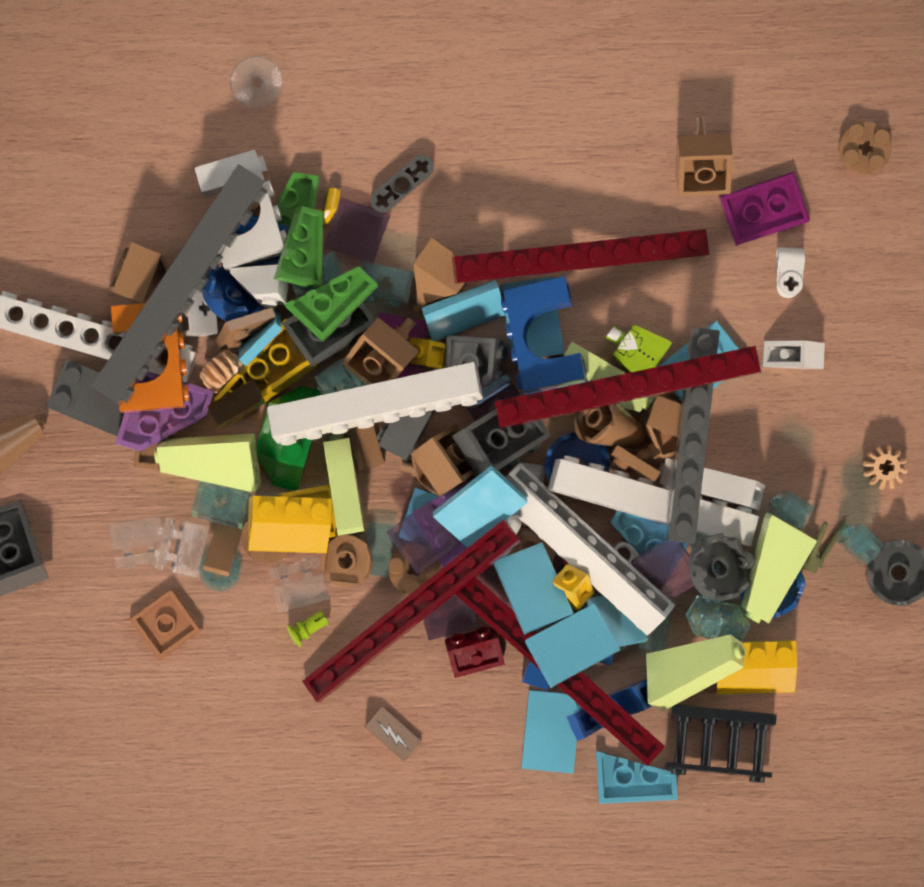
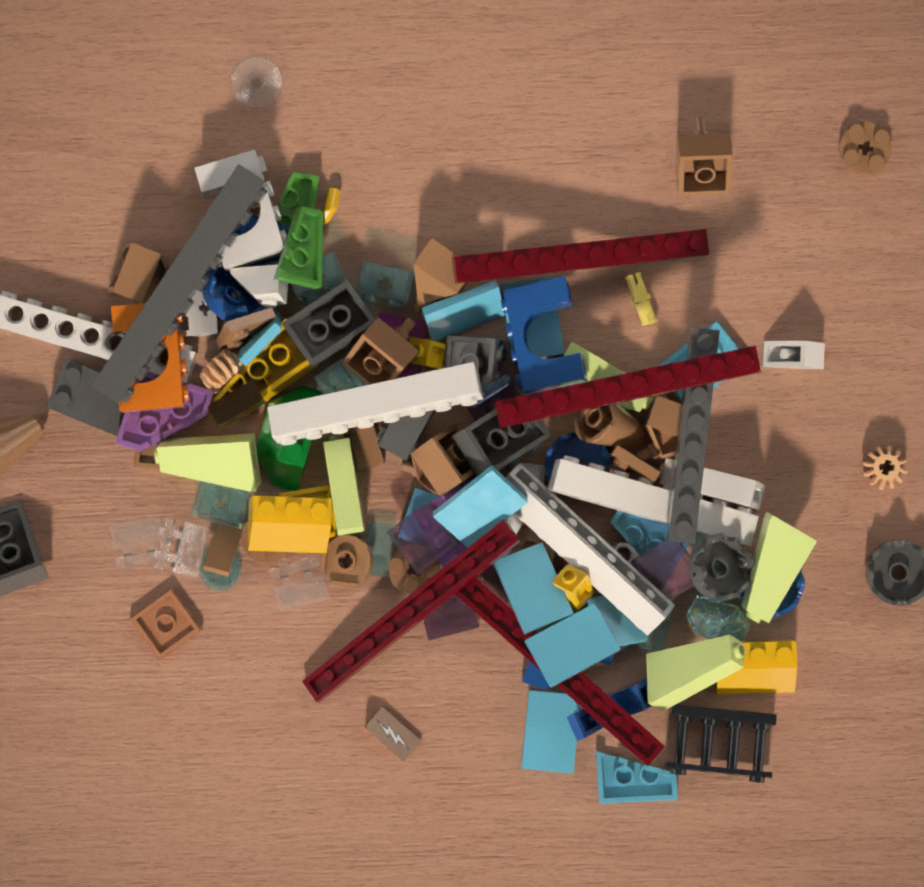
(307, 627): lime pin -> none
(331, 304): bright green wing -> none
(357, 231): tile -> none
(401, 173): dark grey beam -> none
(474, 651): dark red bracket -> none
(637, 348): lime torso -> none
(641, 299): none -> light yellow pin
(764, 208): magenta tile -> none
(790, 266): white piece -> none
(790, 509): clear light blue brick -> none
(813, 560): olive plant -> none
(859, 542): clear light blue brick -> none

